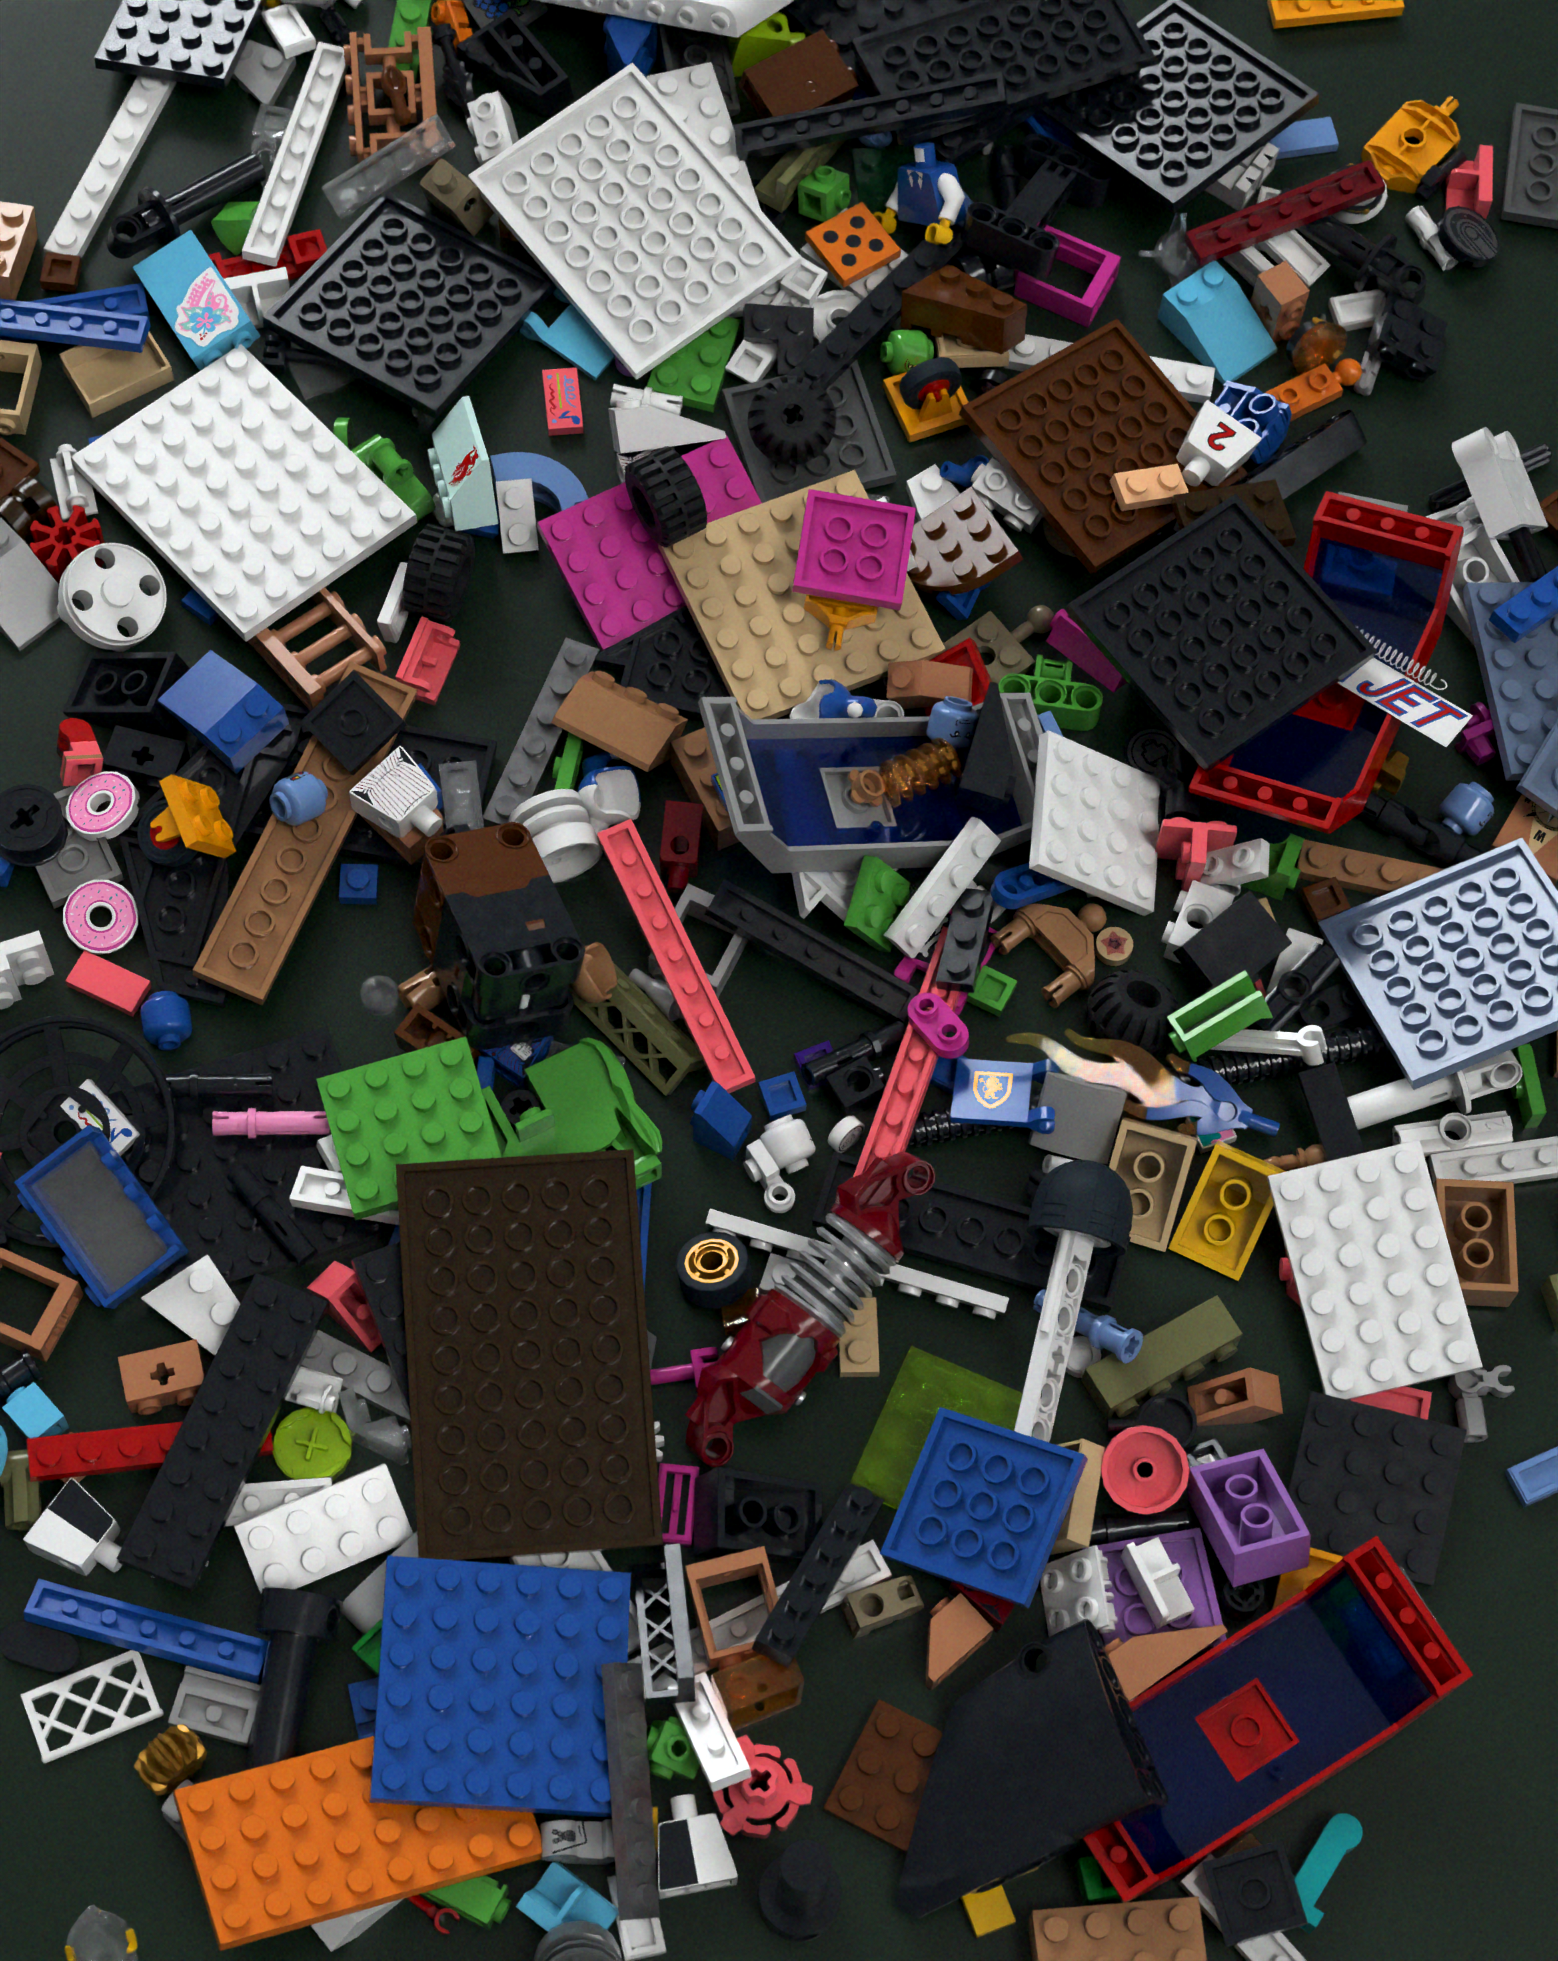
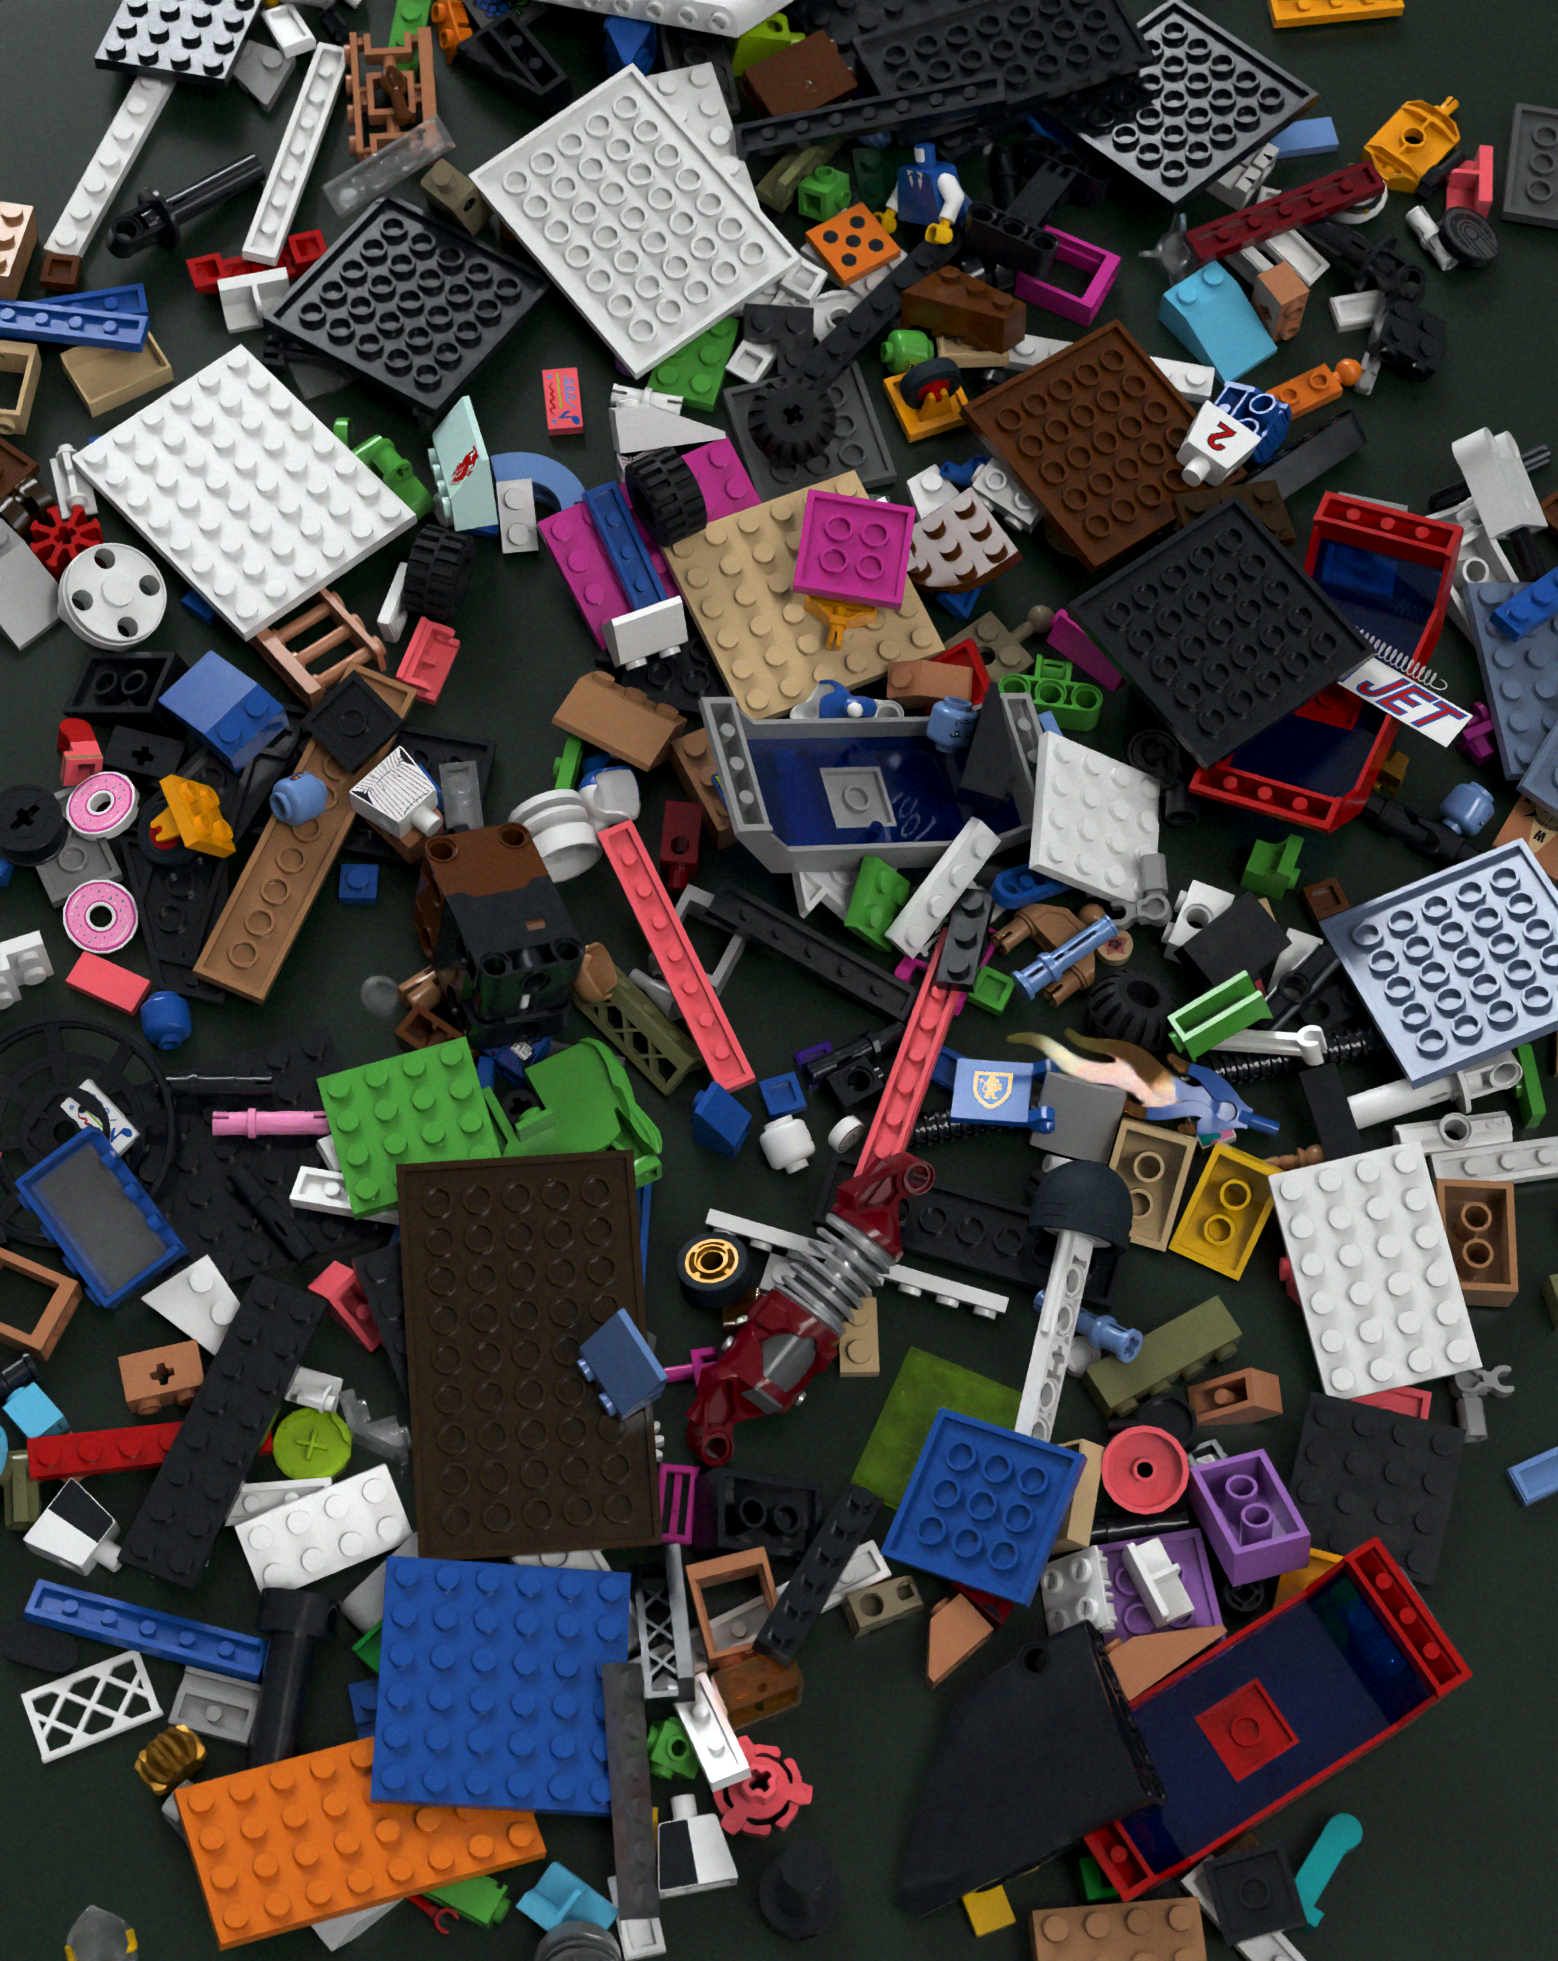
(196, 300): medium azure panel -> none
(234, 224): bright green tile -> none
(269, 129): clear plate -> none
(359, 1371): light grey plate -> none
(457, 80): black piece -> none
(491, 125): white brick -> none
(539, 736): flat silver plate -> none
(571, 339): medium azure flag -> none
(578, 1842): light grey leg -> none
(622, 1367): none -> medium blue slope
(624, 546): none -> blue tile
(645, 633): none -> white slope
(762, 1167): white plate -> none
(866, 787): medium nougat plate -> none
(886, 1776): reddish brown plate -> none
(919, 769): clear orange piece -> none
(935, 1023): dark pink plate -> none
(1050, 966): none -> medium blue pin
(1147, 486): light nougat plate -> none
(1155, 907): none -> light grey bar
(1189, 844): coral bracket -> none
(1237, 865): white plate -> none
(1316, 344): clear orange piece -> none
(1358, 869): medium nougat plate -> none

